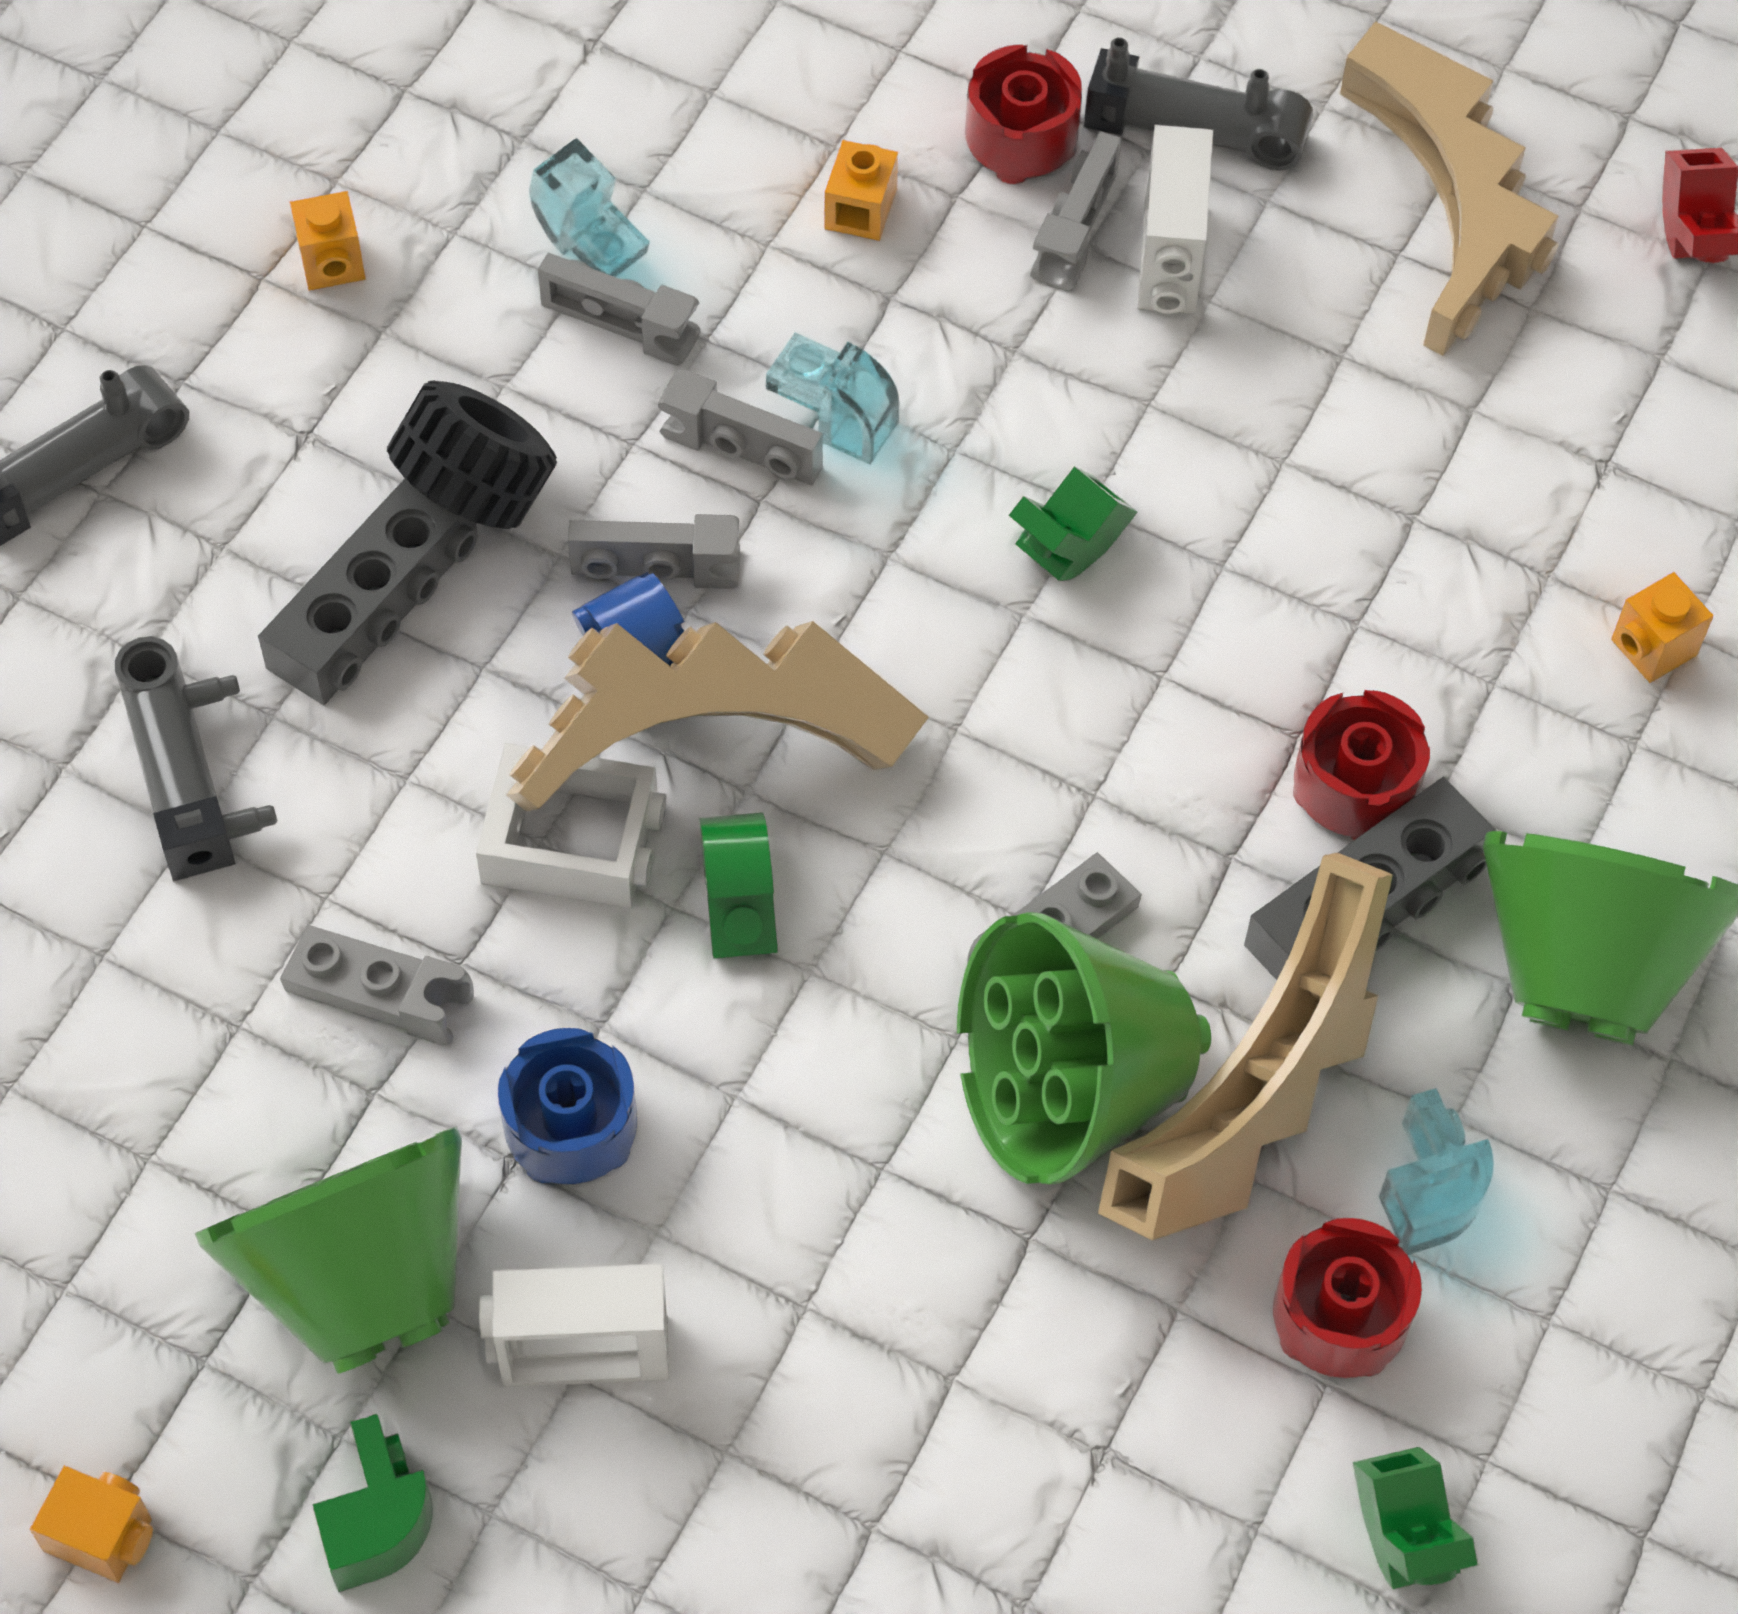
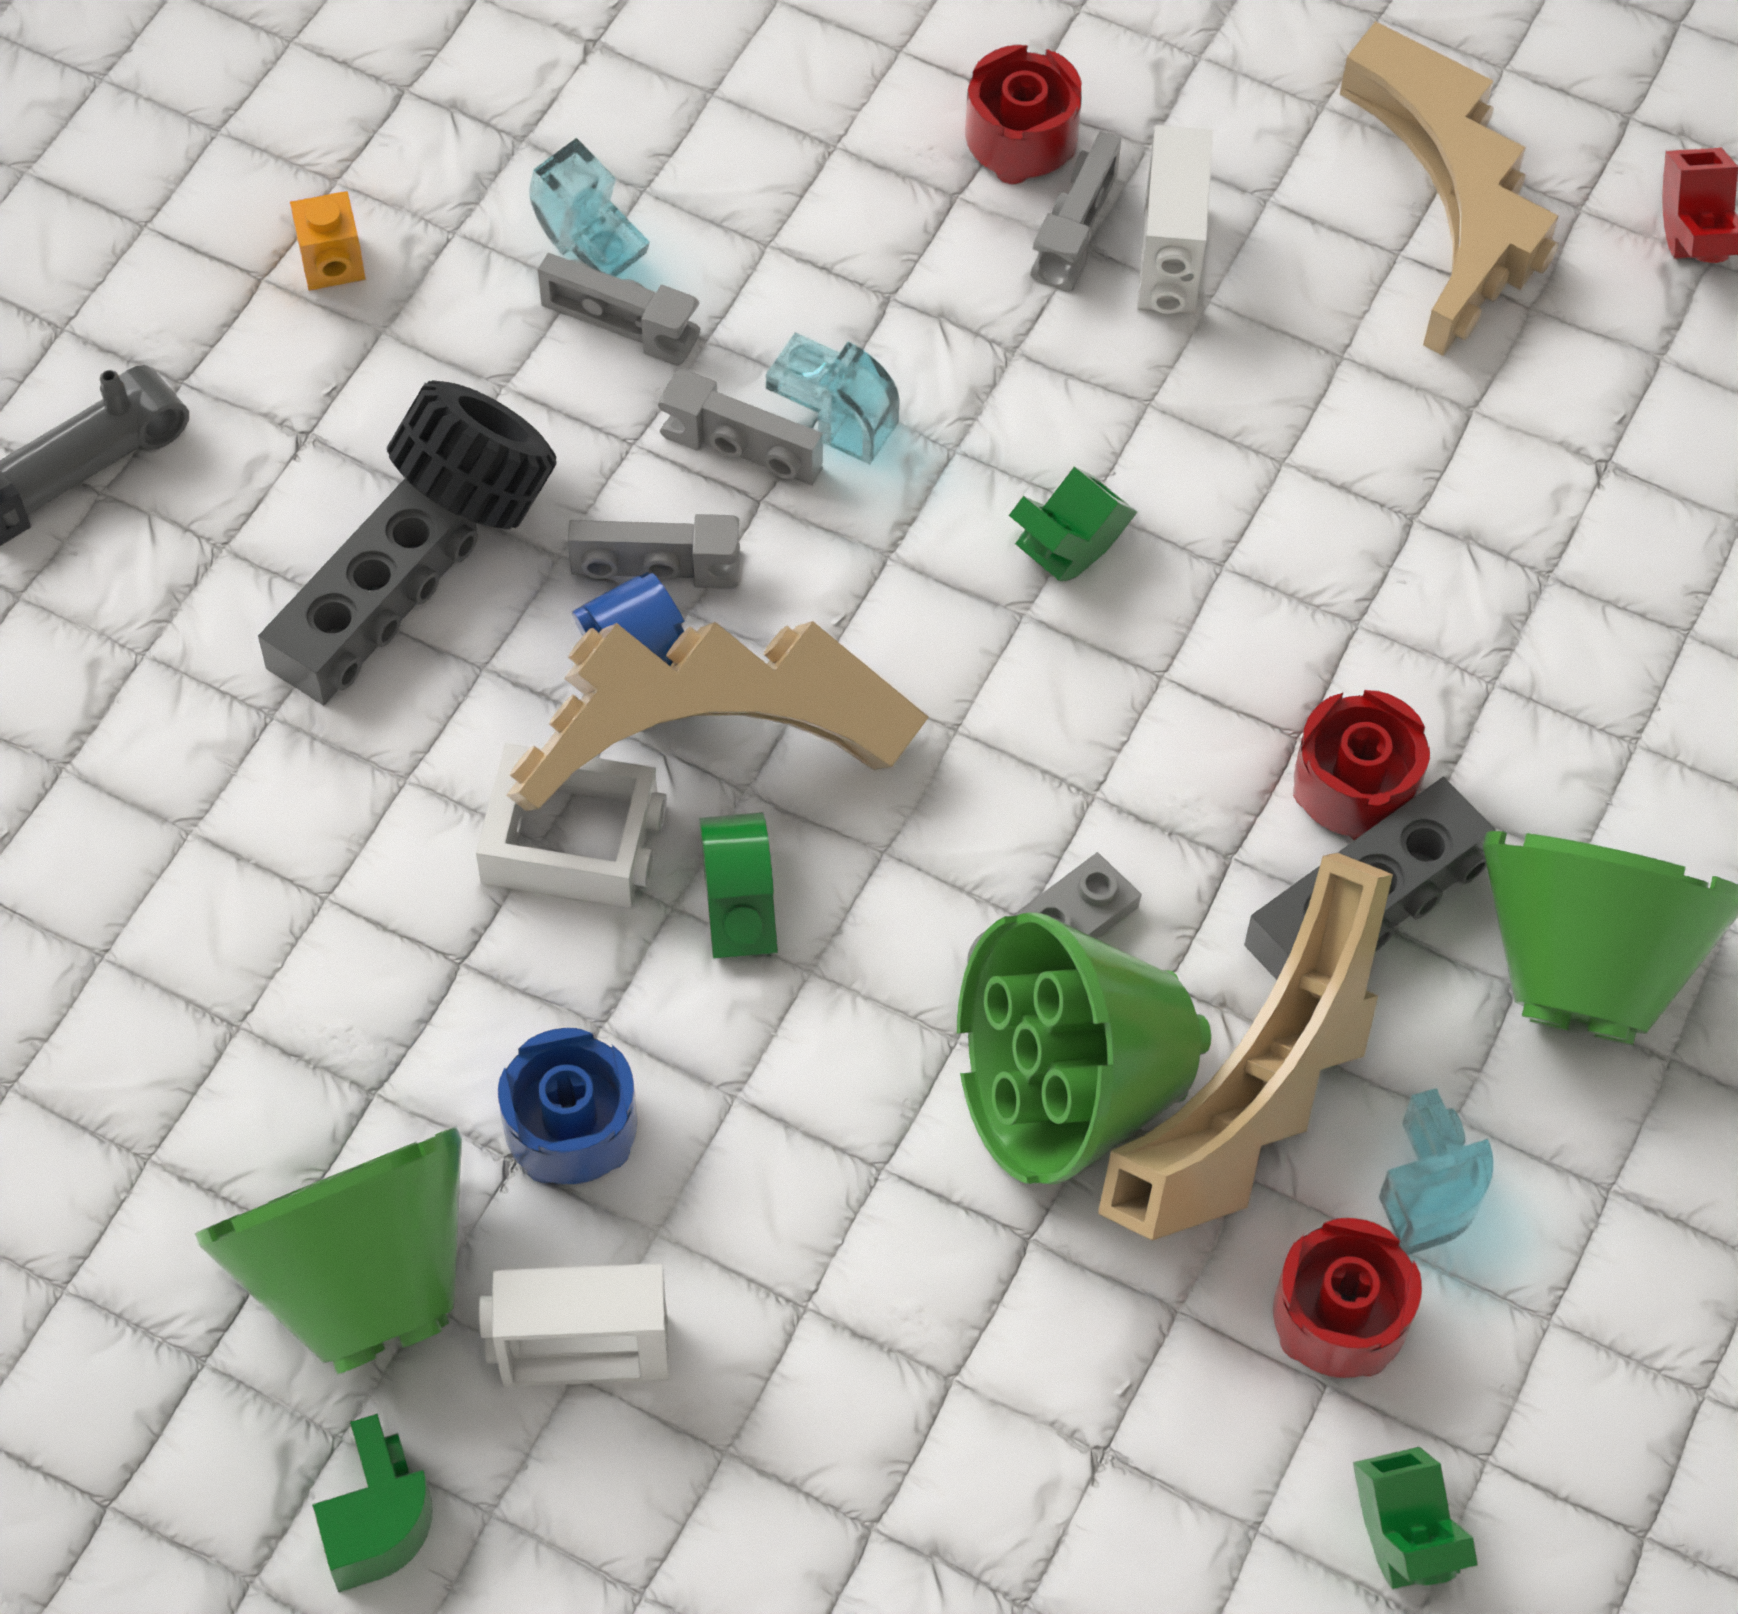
(94, 1523): light orange brick -> none
(174, 760): dark grey piece -> none
(377, 982): light grey plate -> none
(860, 190): light orange brick -> none
(1259, 121): dark grey piece -> none
(1662, 627): light orange brick -> none

